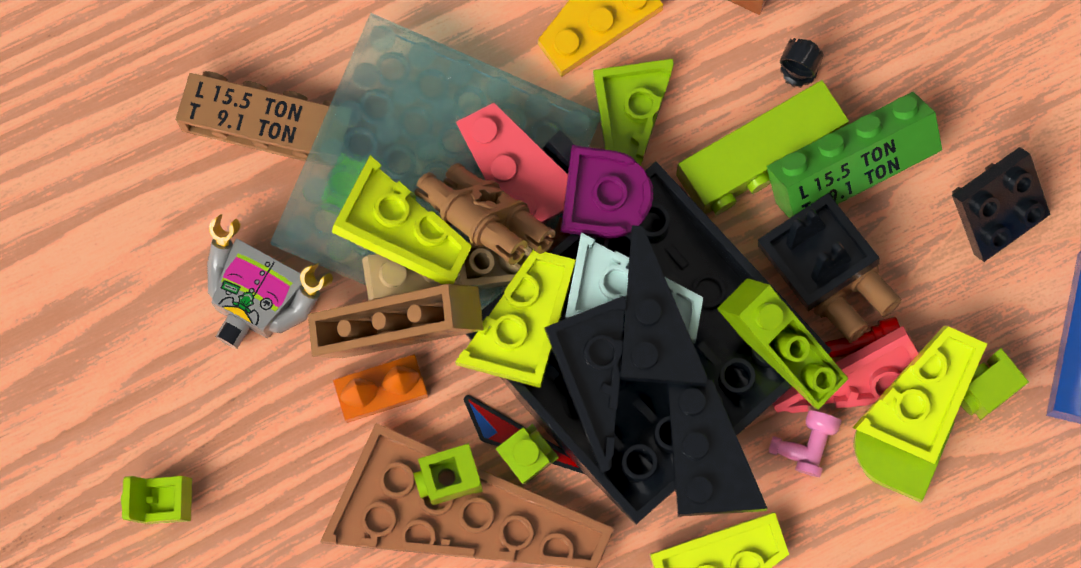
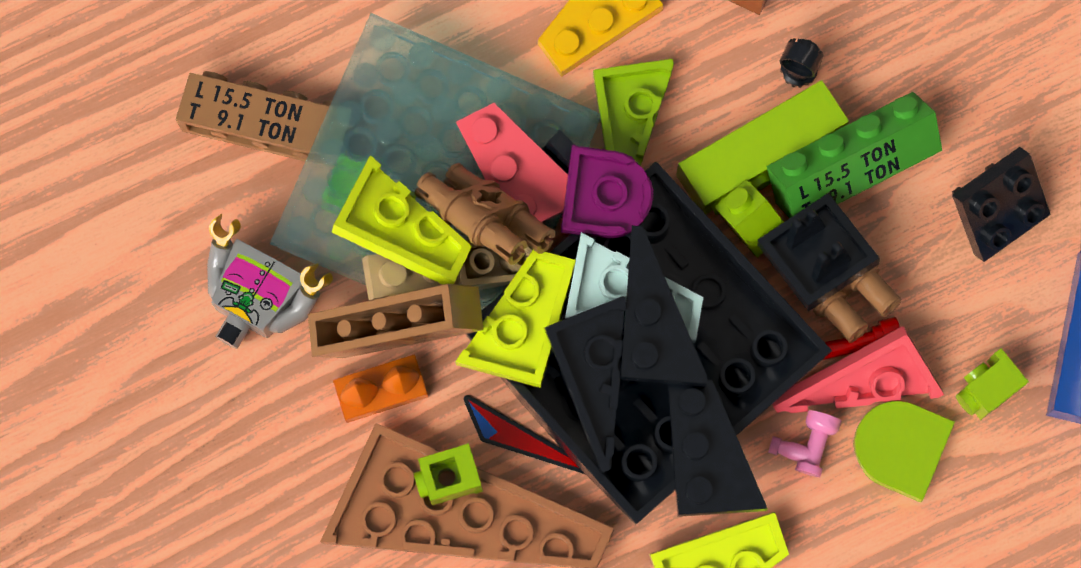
(157, 499): lime bracket -> none
(527, 453): lime brick -> none
(748, 215): none -> lime brick
(782, 341): lime slope -> none
(926, 396): neon yellow wing -> none

